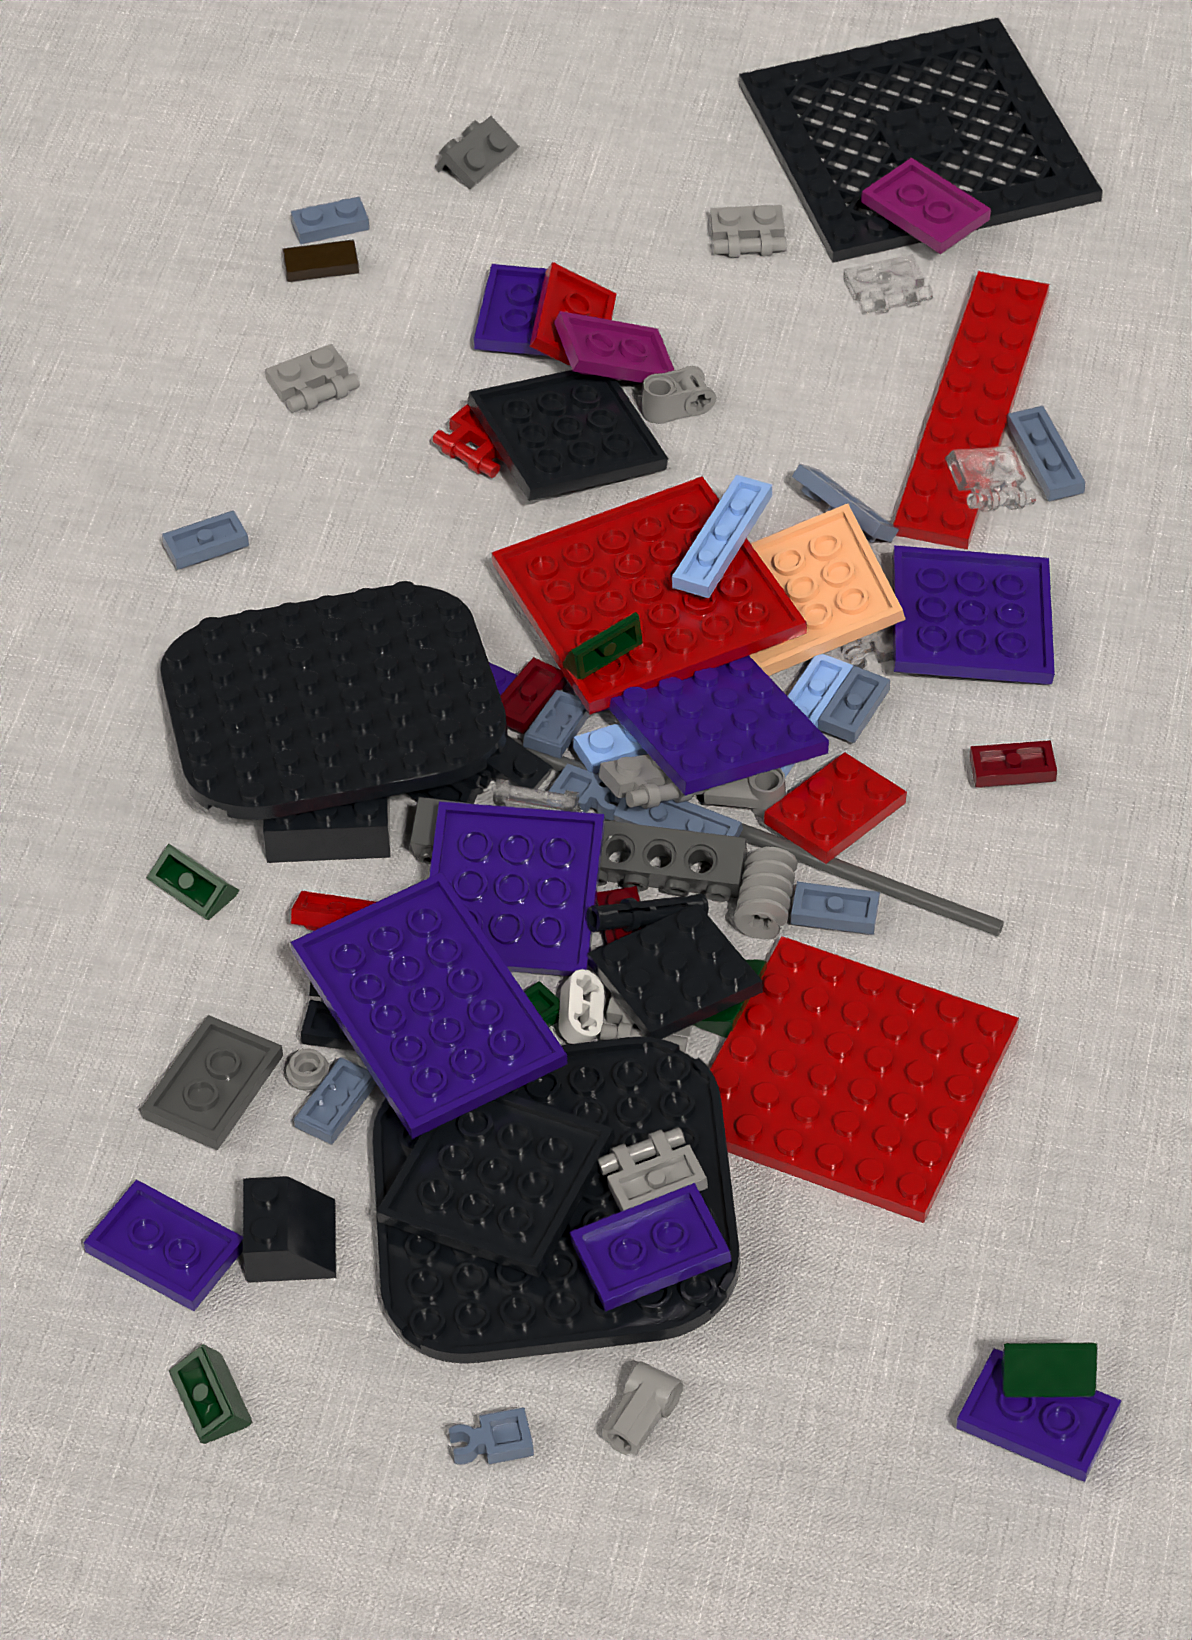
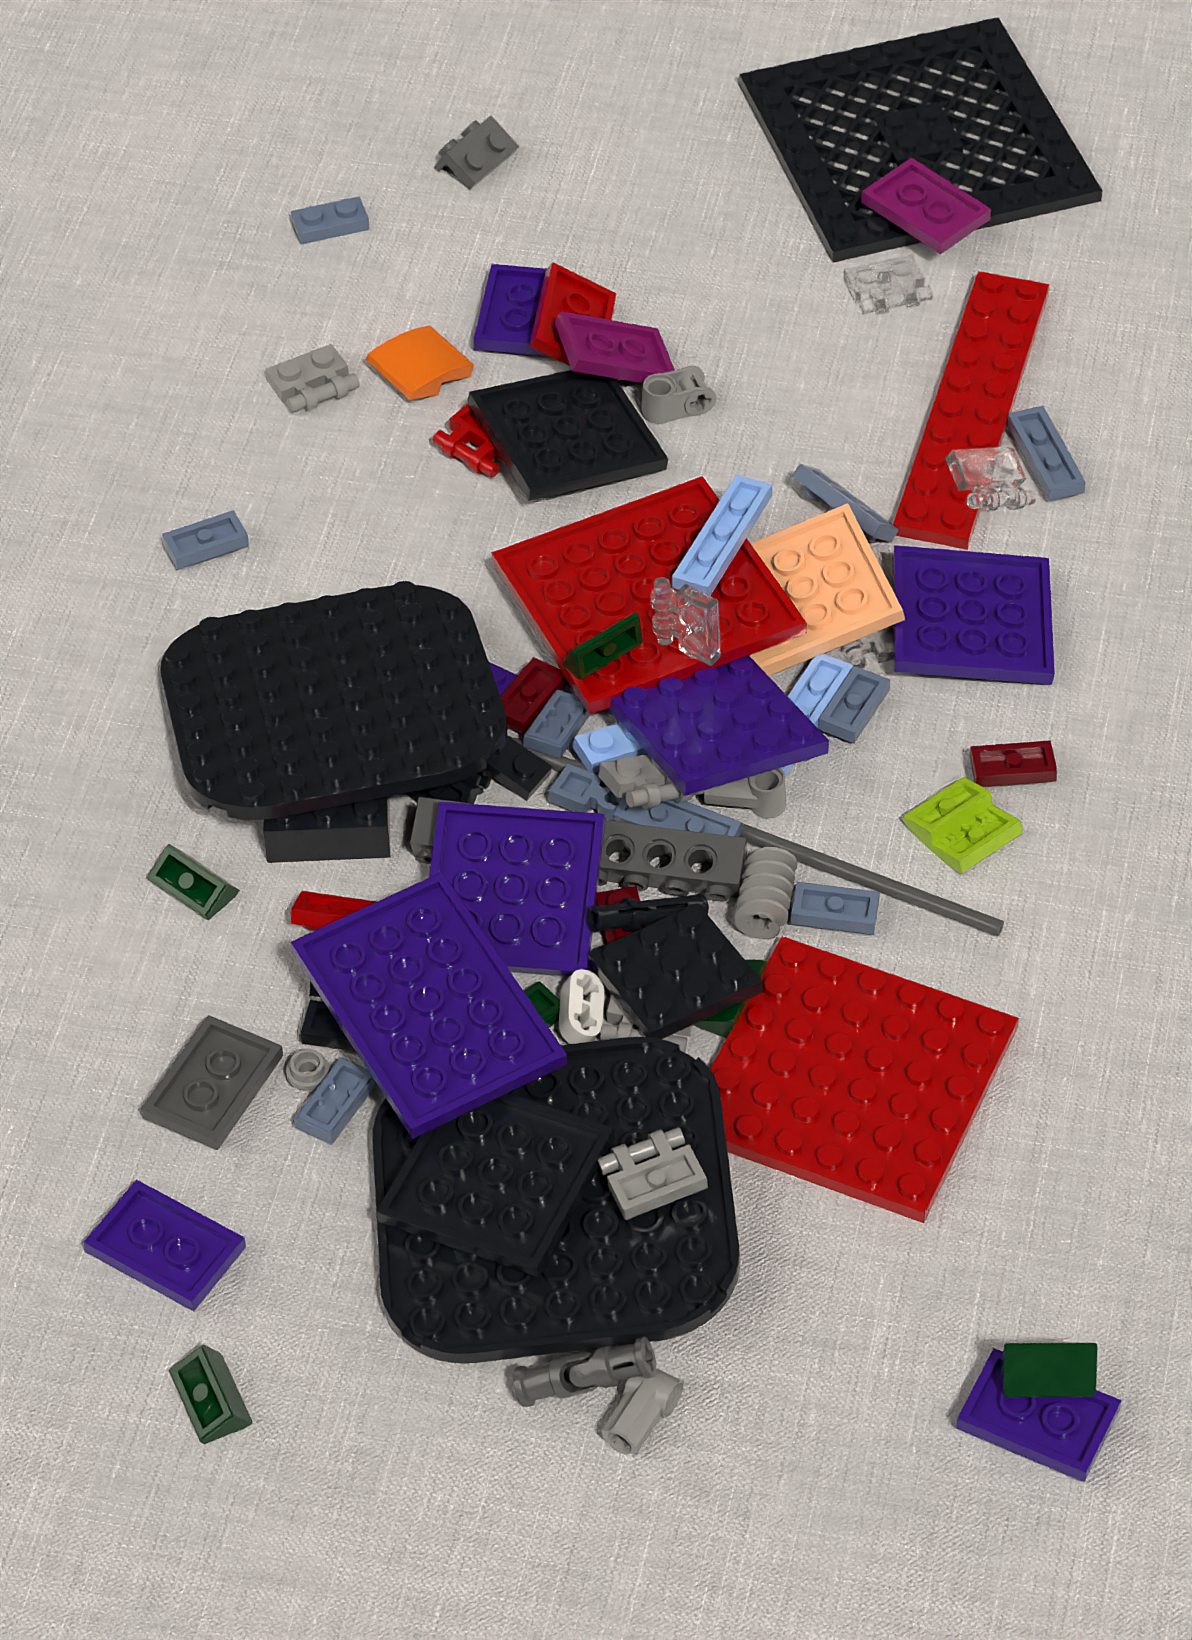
(287, 1231): black slope -> none
(320, 260): dark brown tile -> none
(419, 362): none -> orange slope
(501, 1436): sand blue plate -> none
(523, 797): clear plate -> none
(585, 1373): none -> dark grey piece
(650, 1246): dark purple plate -> none
(694, 624): none -> clear plate
(748, 230): light grey plate -> none
(835, 807): red plate -> none
(962, 824): none -> lime slope

